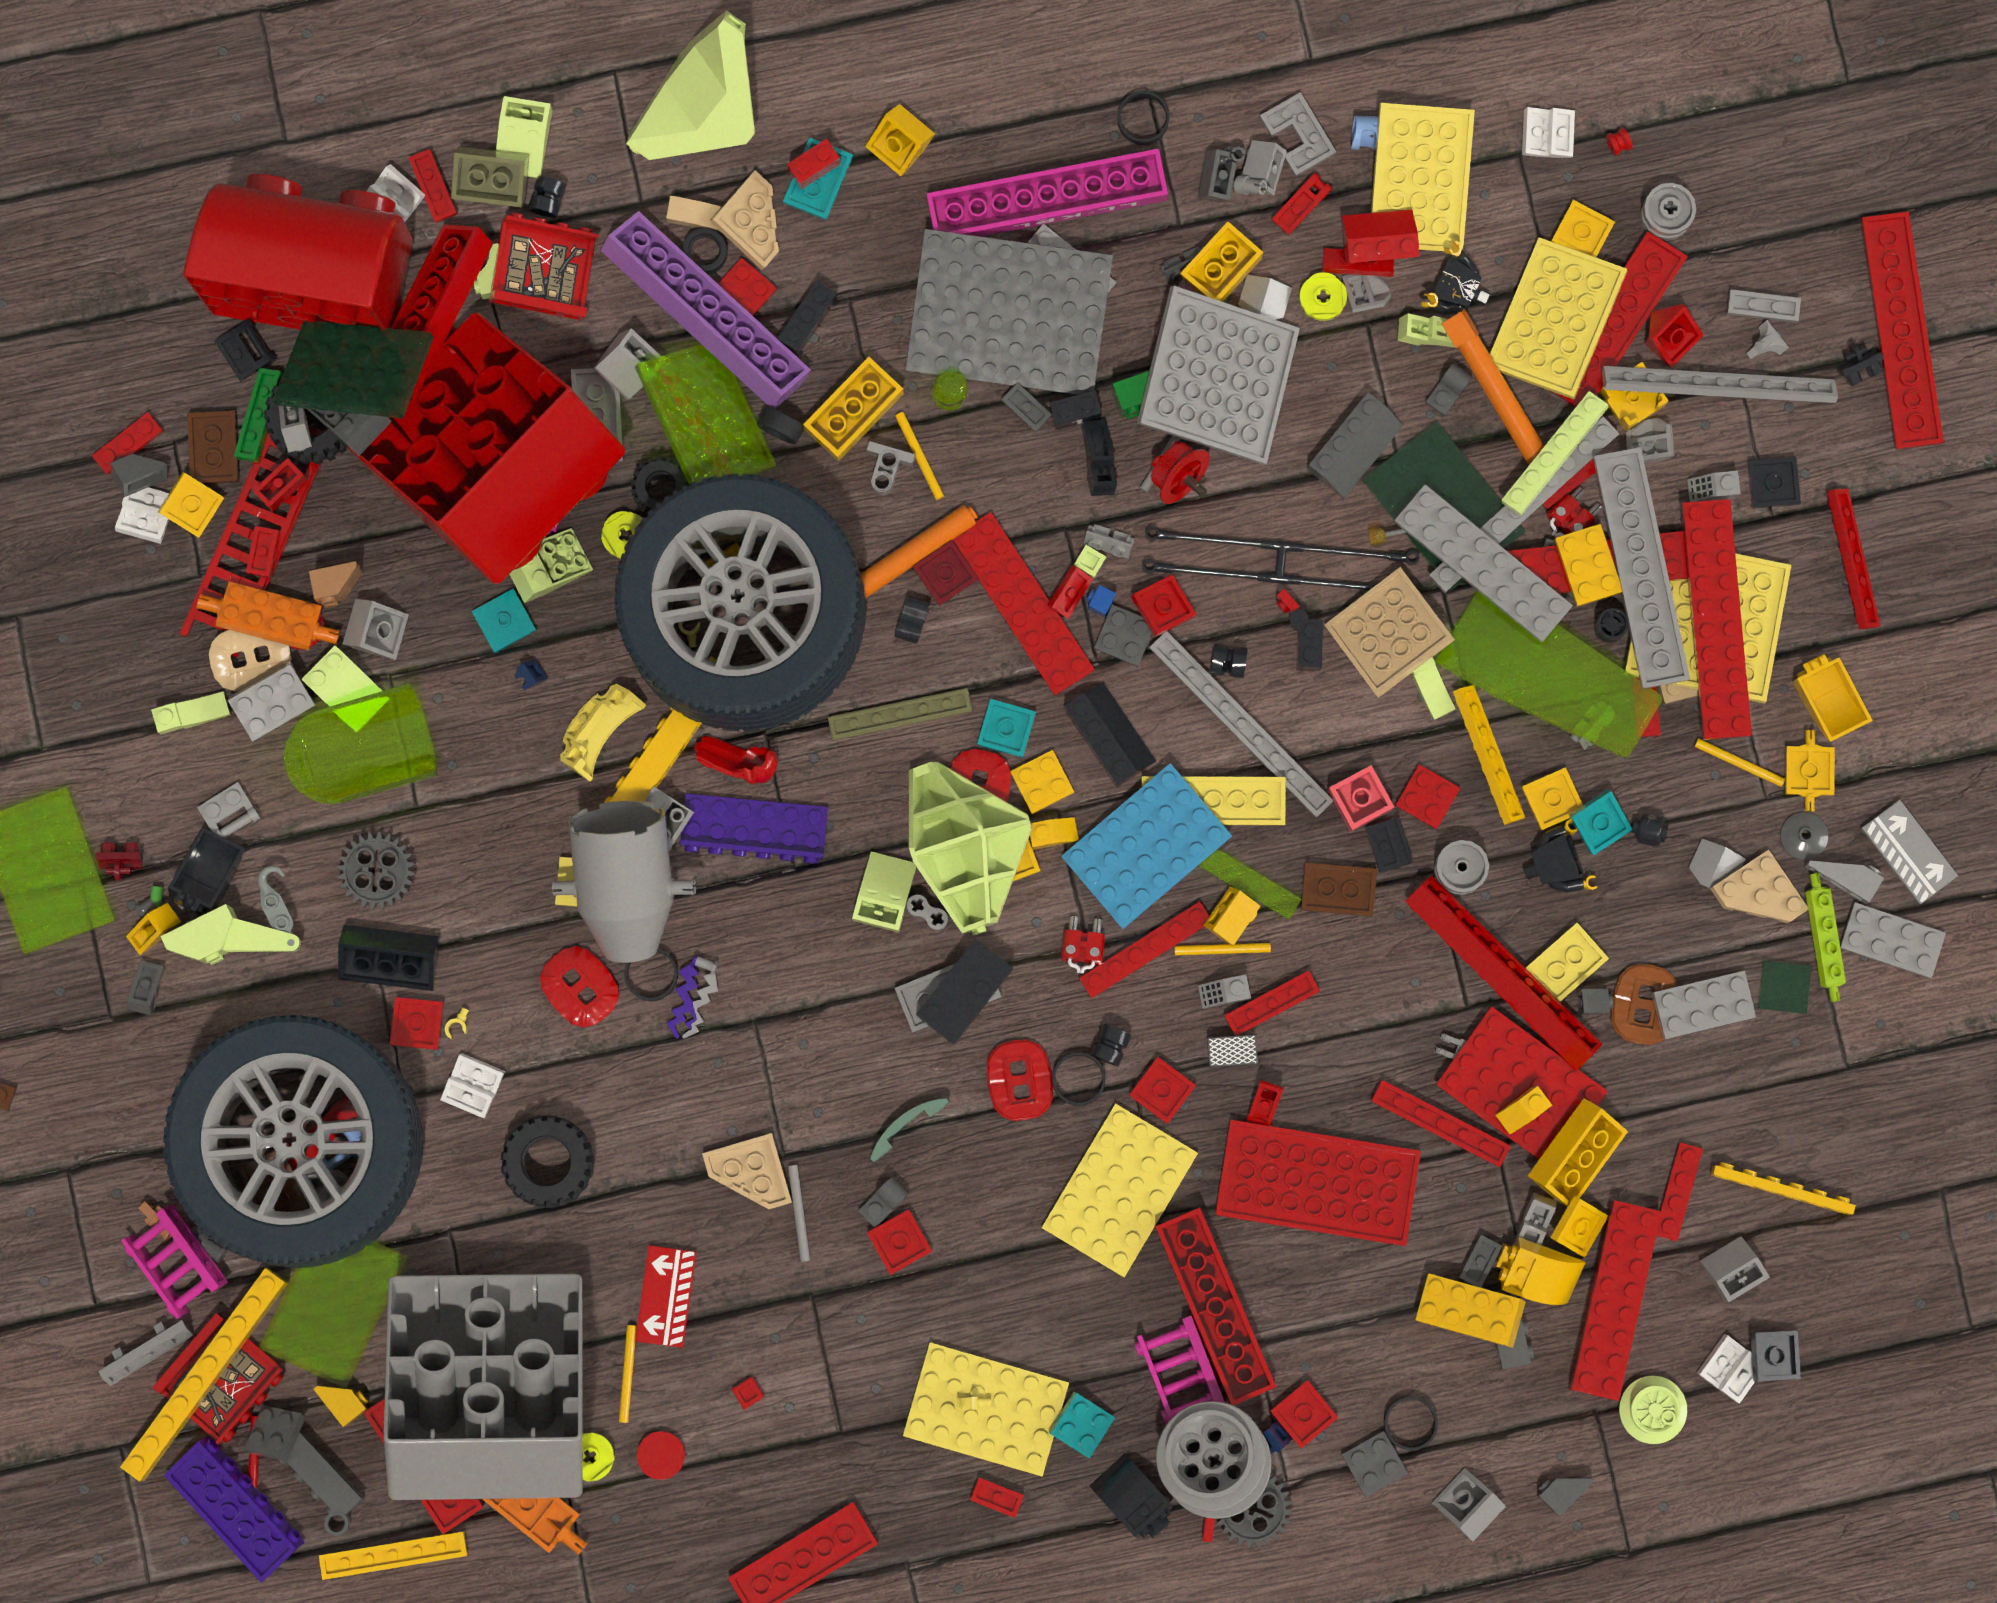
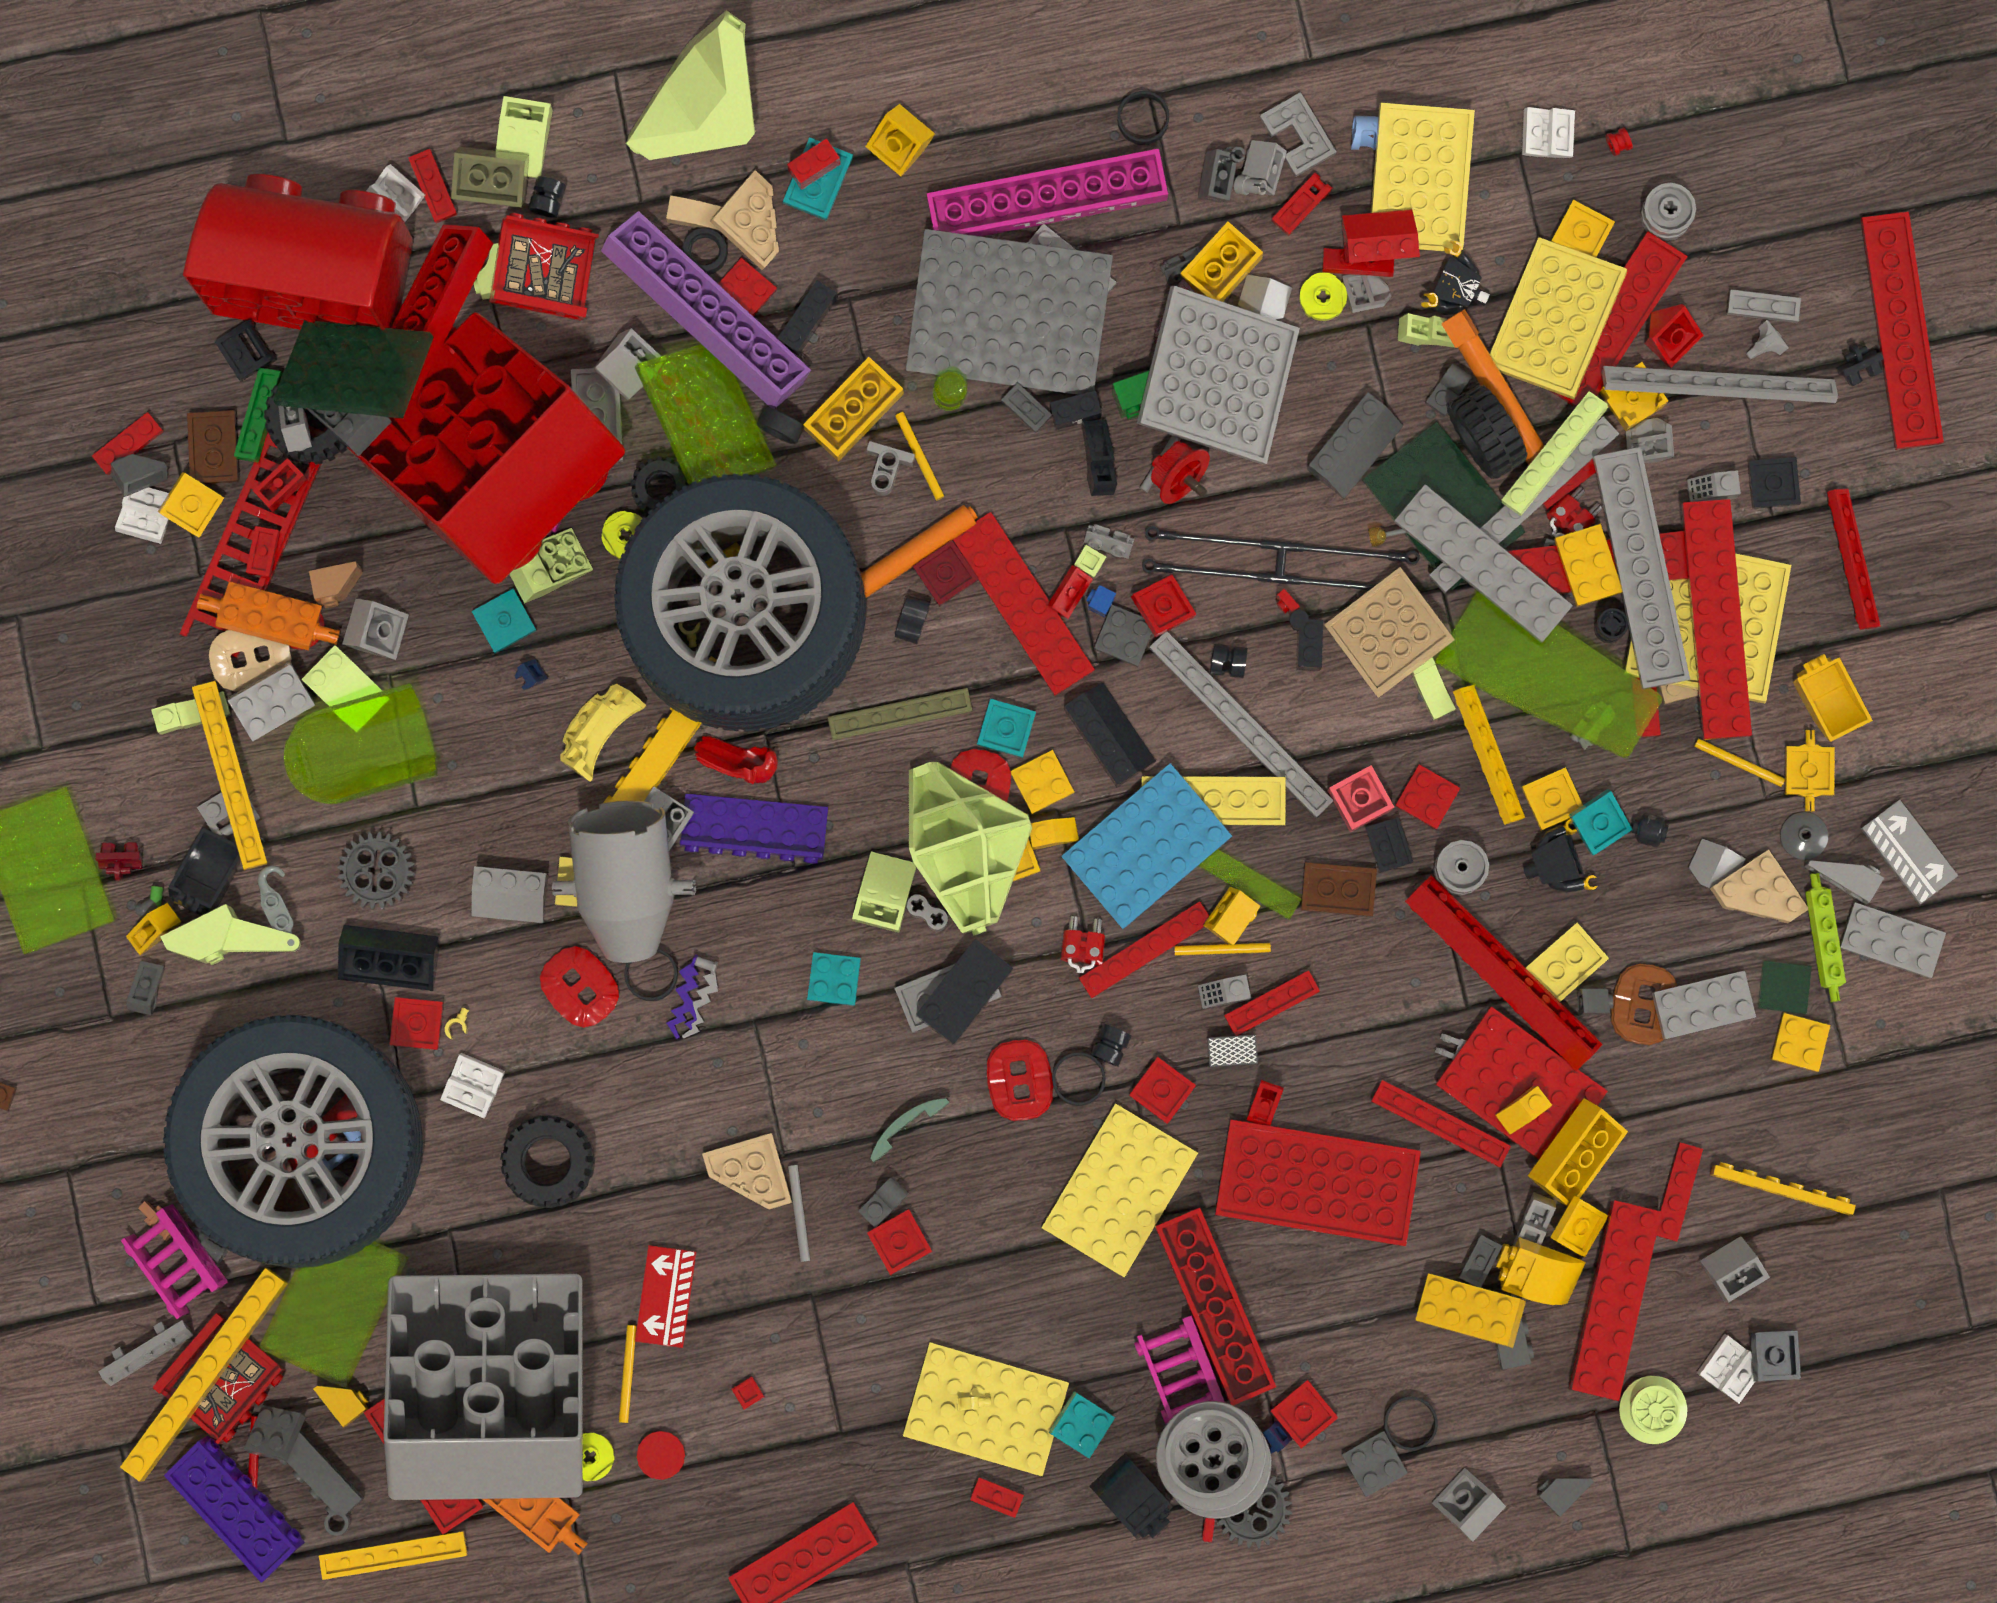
(229, 775): none -> yellow plate
(509, 894): none -> light grey slope
(834, 979): none -> teal plate
(1487, 431): none -> black tyre
(1800, 1042): none -> yellow plate

